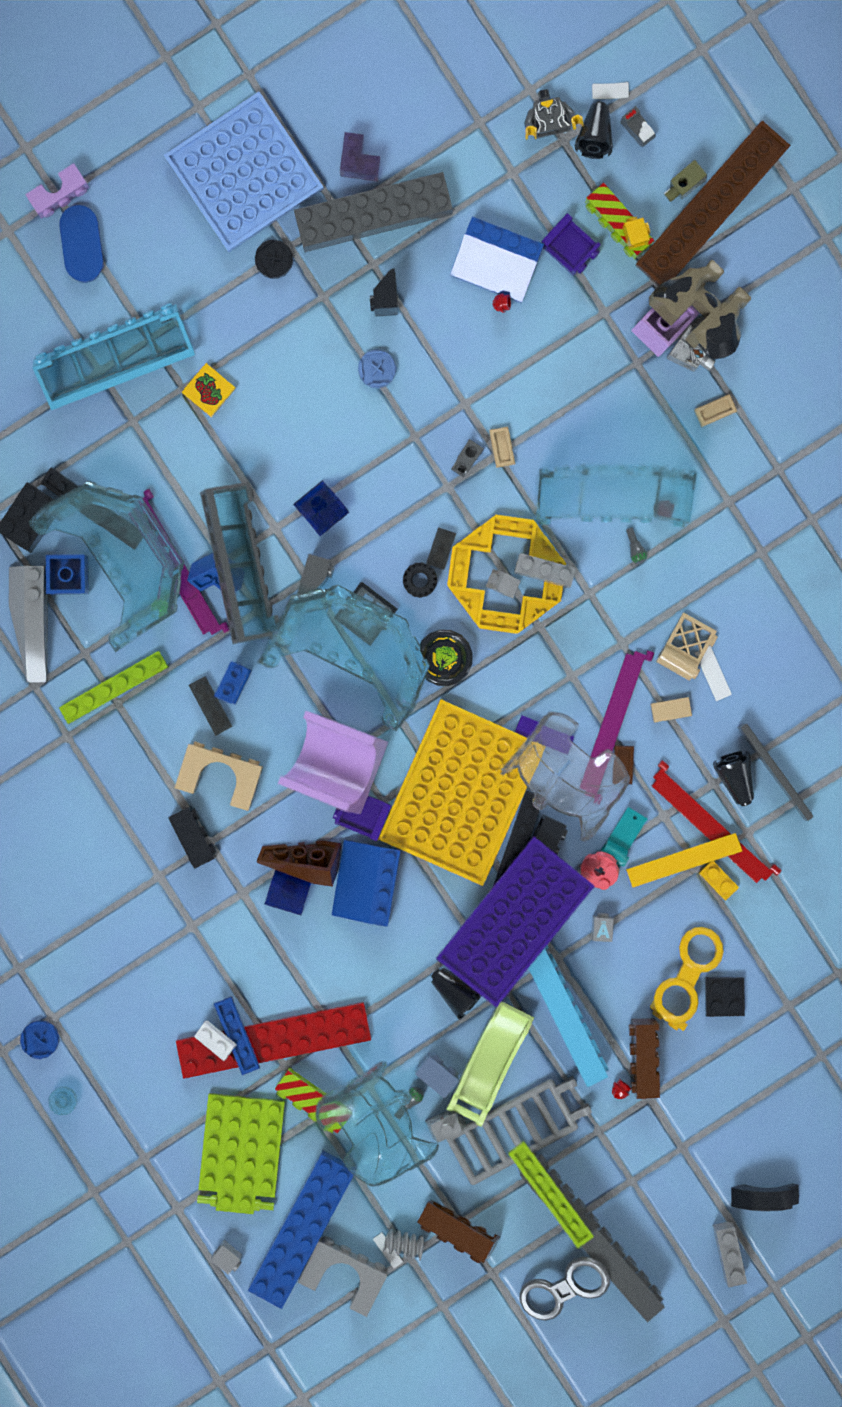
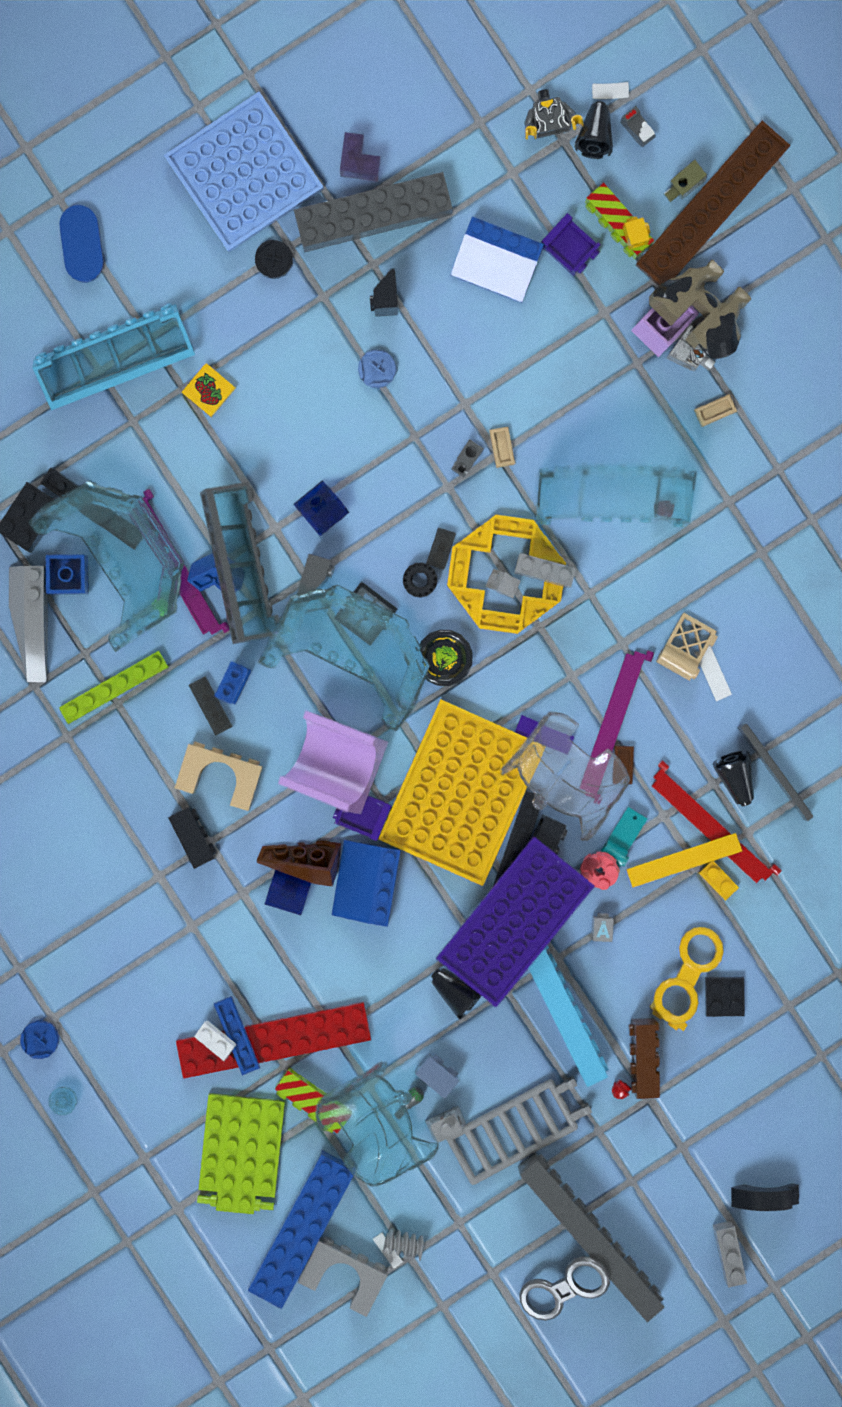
(72, 186): lavender arch -> none
(226, 1257): light grey brick -> none
(458, 1231): reddish brown wedge -> none
(490, 1061): yellowish green windscreen -> none
(502, 303): red plate -> none
(550, 1194): lime plate -> none
(637, 551): dark grey piece -> none
(671, 709): tan tile -> none

